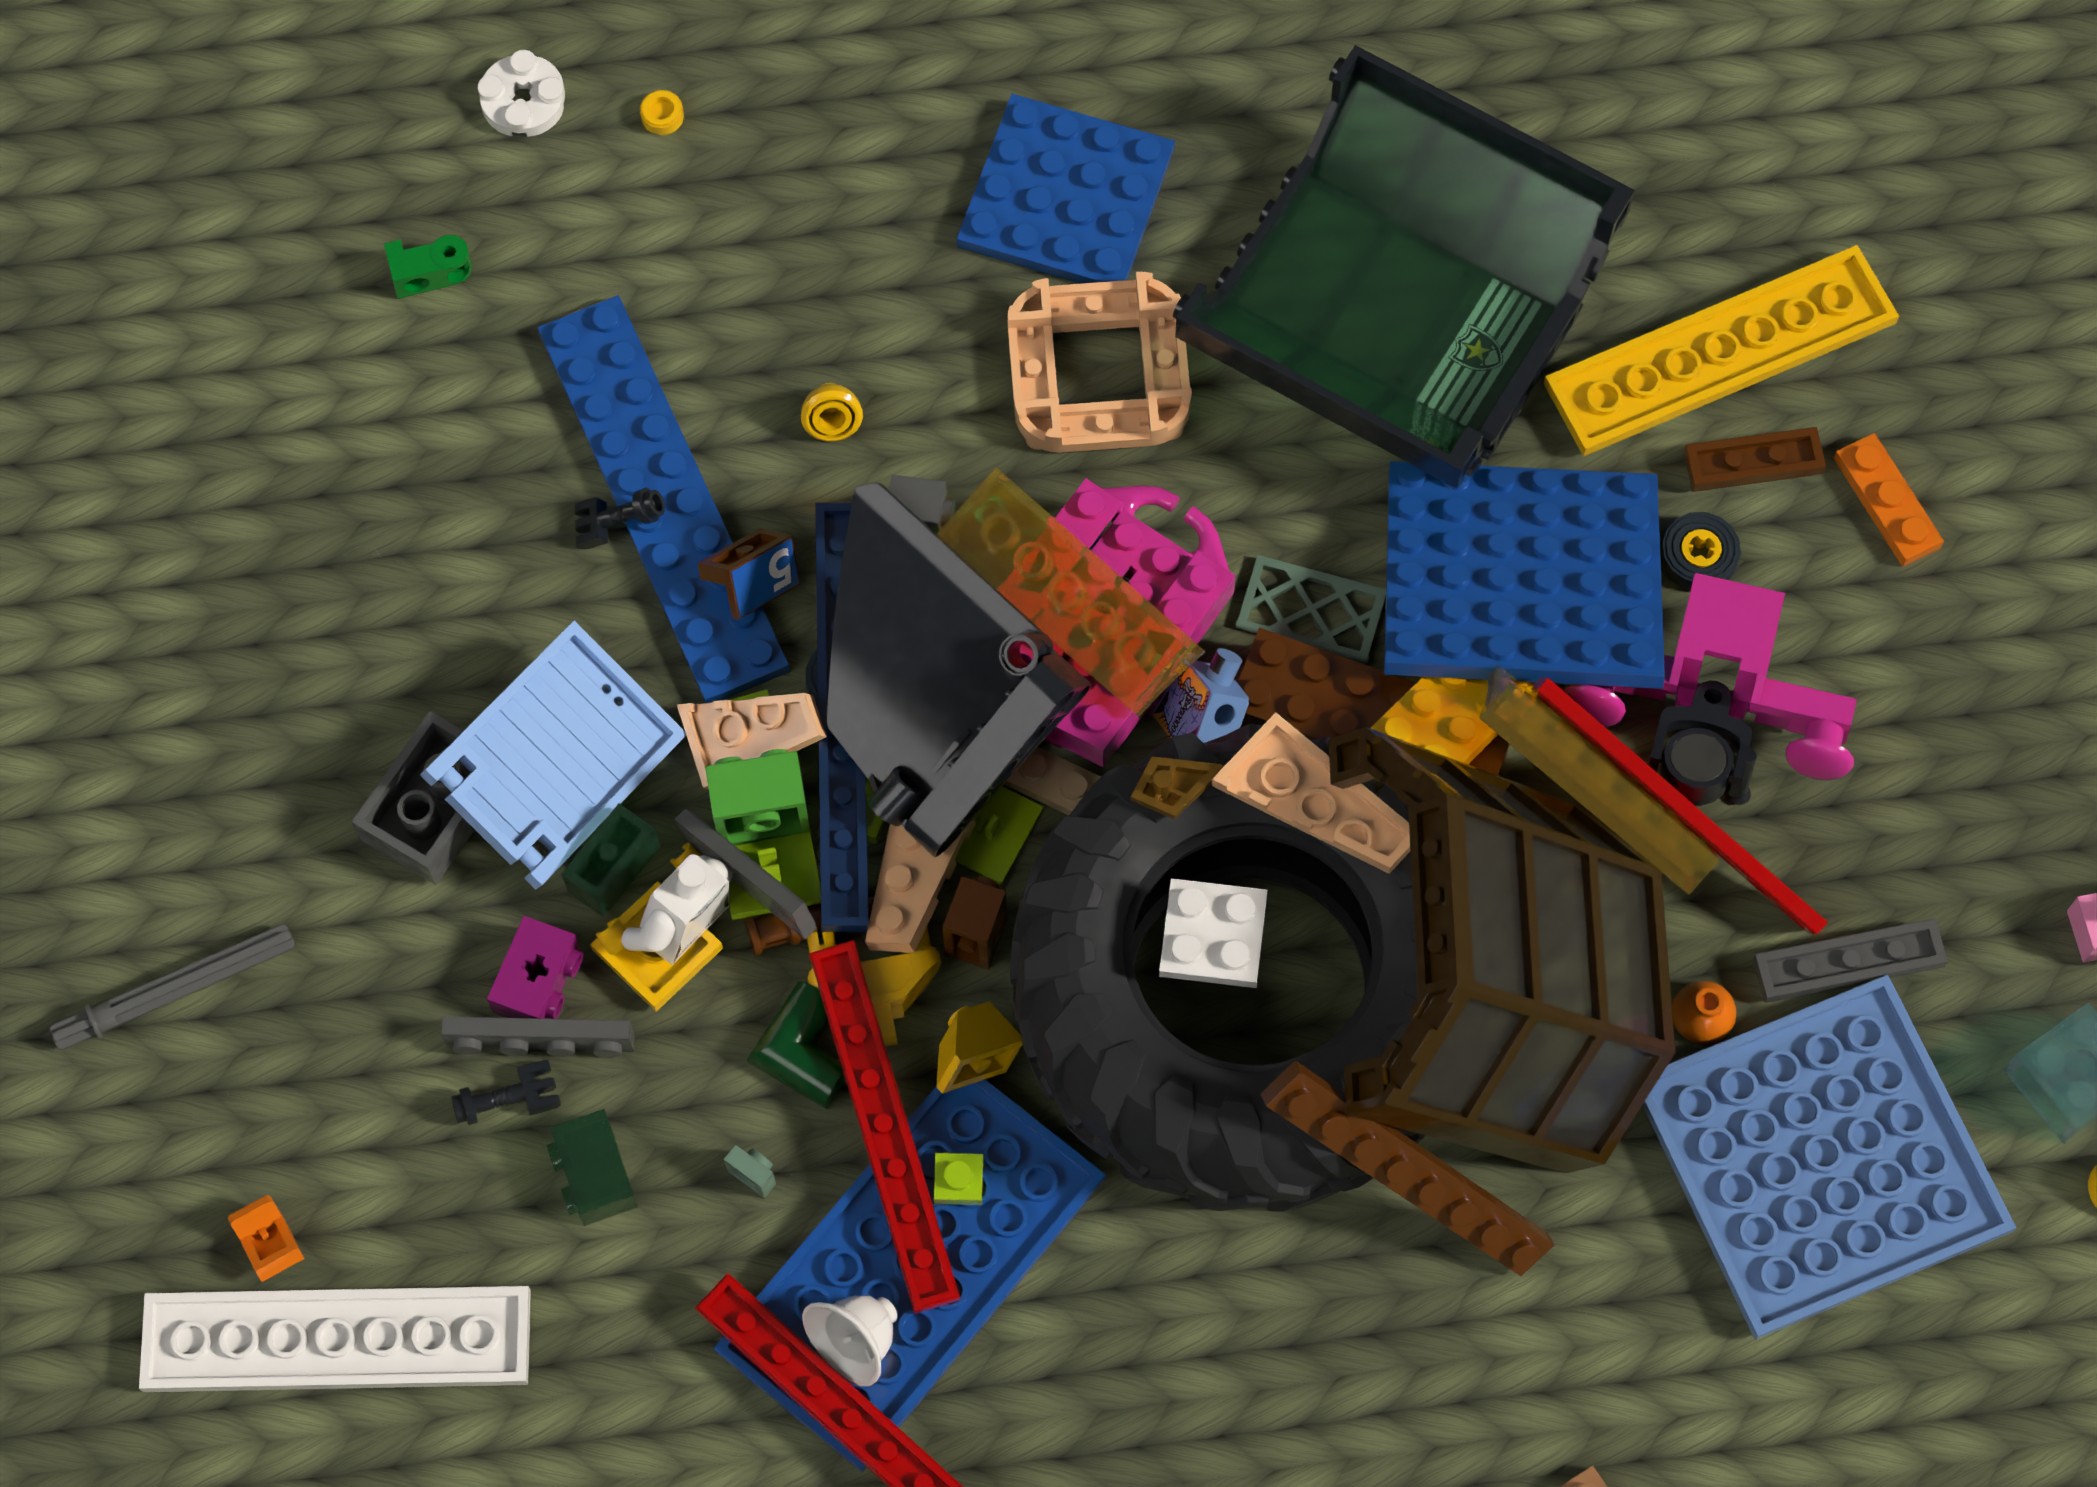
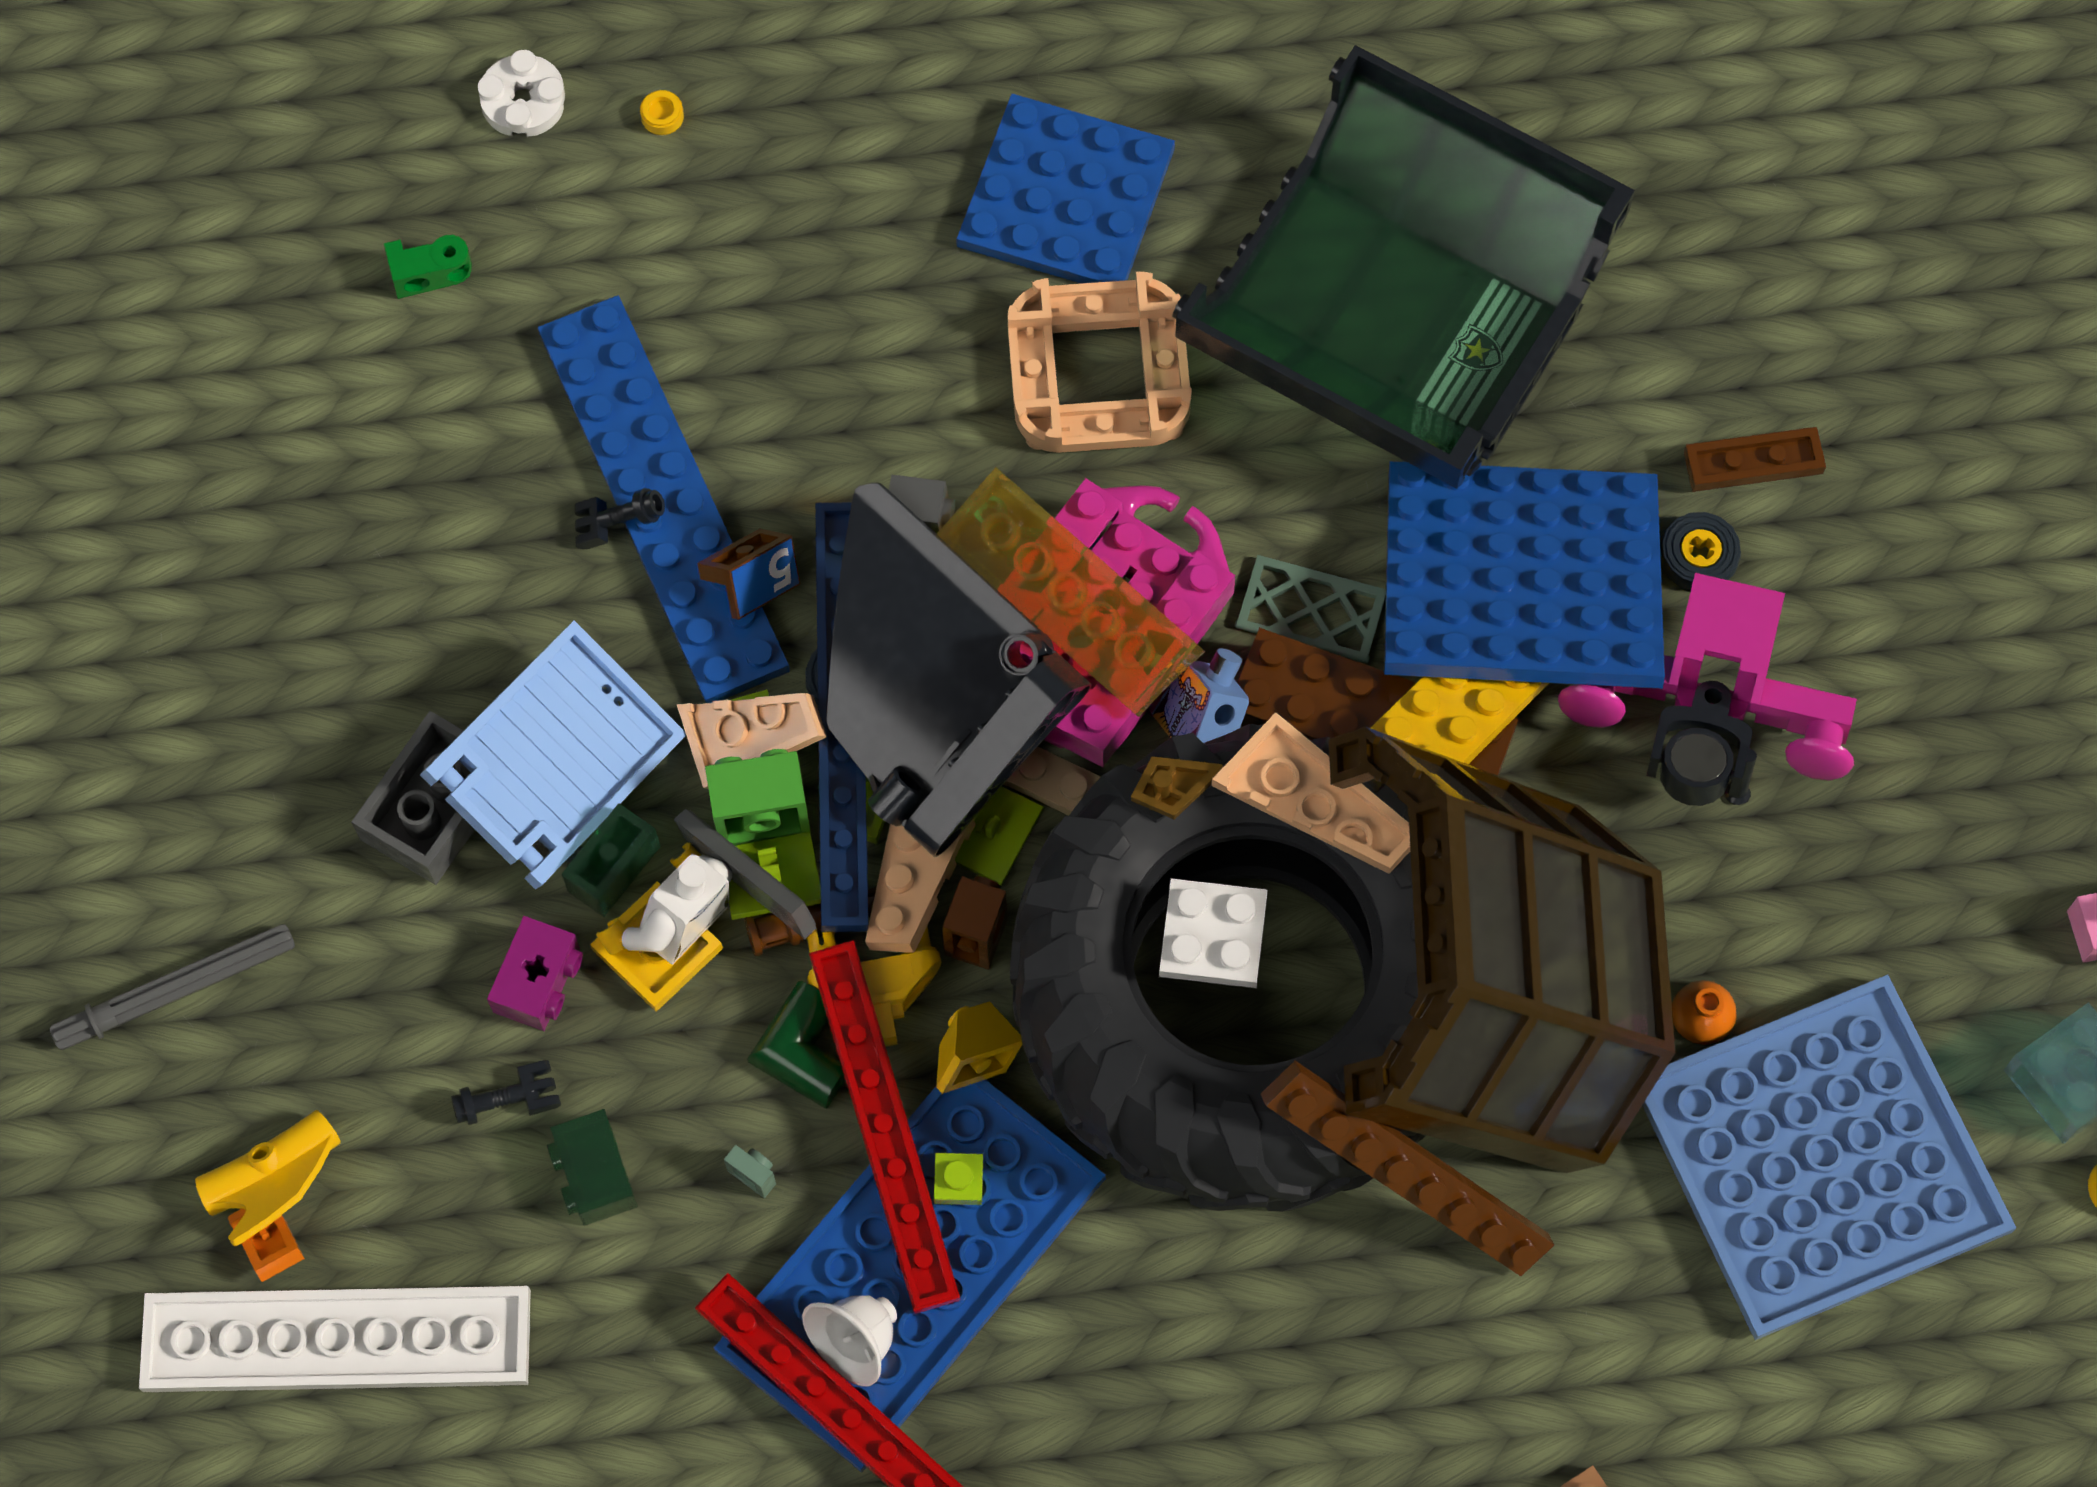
(269, 1176): none -> yellow pin
(556, 1036): dark grey plate -> none
(831, 413): yellow brick -> none
(1594, 781): clear yellow arch -> none
(1678, 806): red tile -> none
(1720, 350): yellow plate -> none
(1849, 960): dark grey plate -> none
(1888, 499): orange plate -> none

